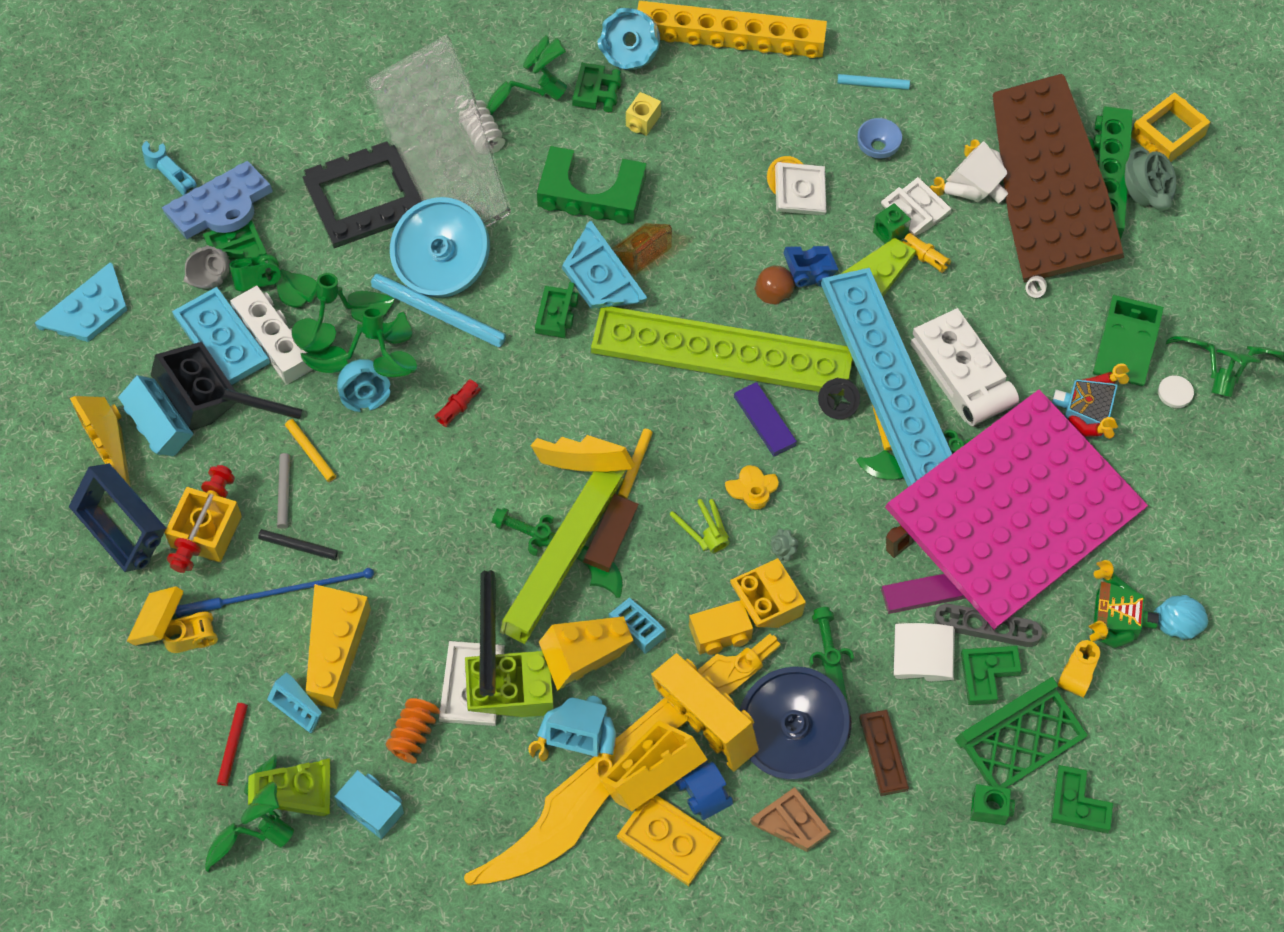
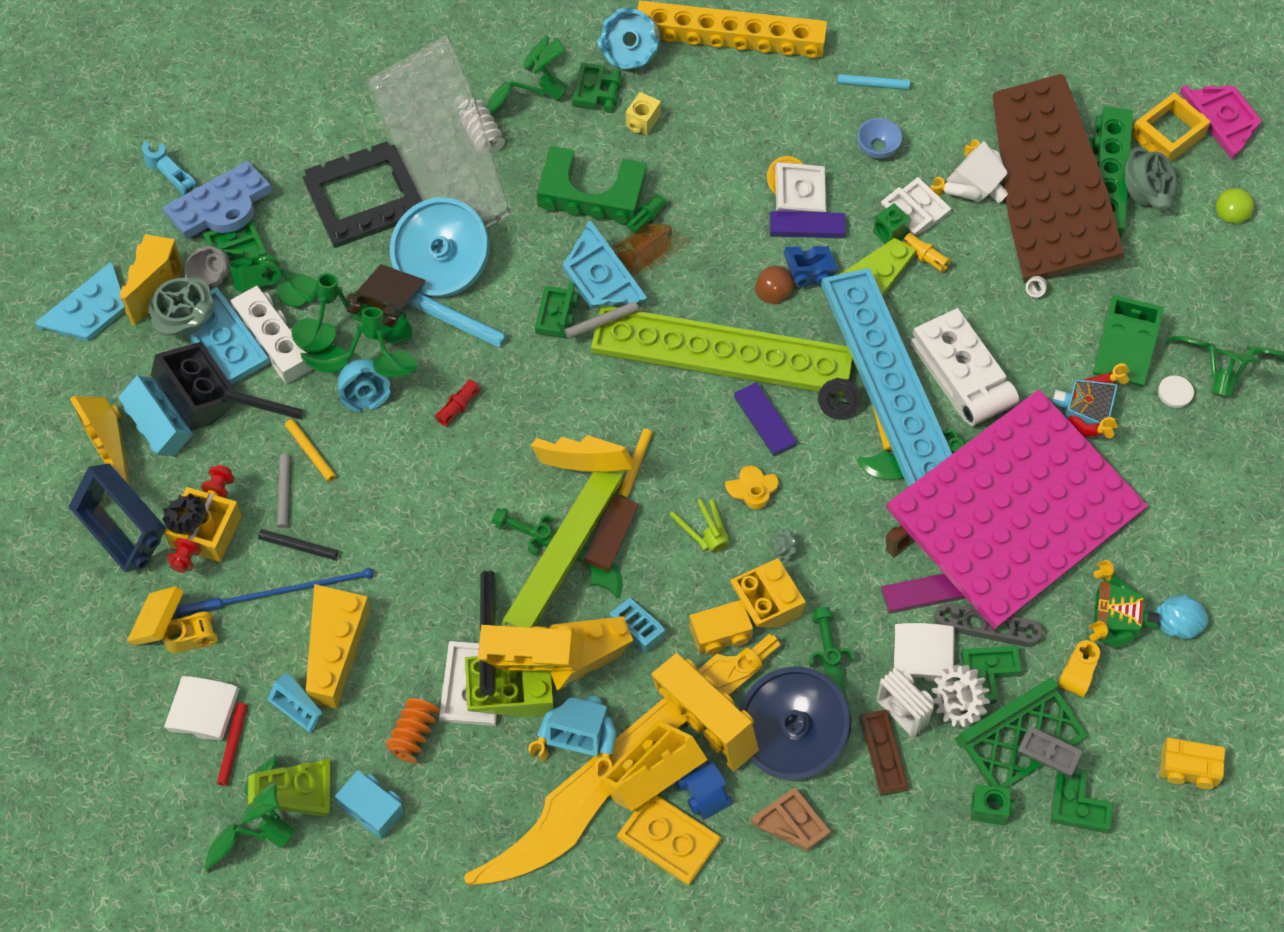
(154, 264): none -> yellow slope
(182, 314): none -> sand green piece
(188, 521): none -> black gear
(202, 708): none -> white slope
(388, 291): none -> dark brown flag
(531, 648): none -> yellow wedge
(601, 319): none -> light grey bar
(647, 213): none -> green axle
(807, 224): none -> dark purple tile
(904, 701): none -> white brick
(960, 695): none -> white gear
(1050, 751): none -> flat silver hinge
(1192, 763): none -> yellow brick
(1230, 115): none -> dark pink wing
(1235, 206): none -> lime hair

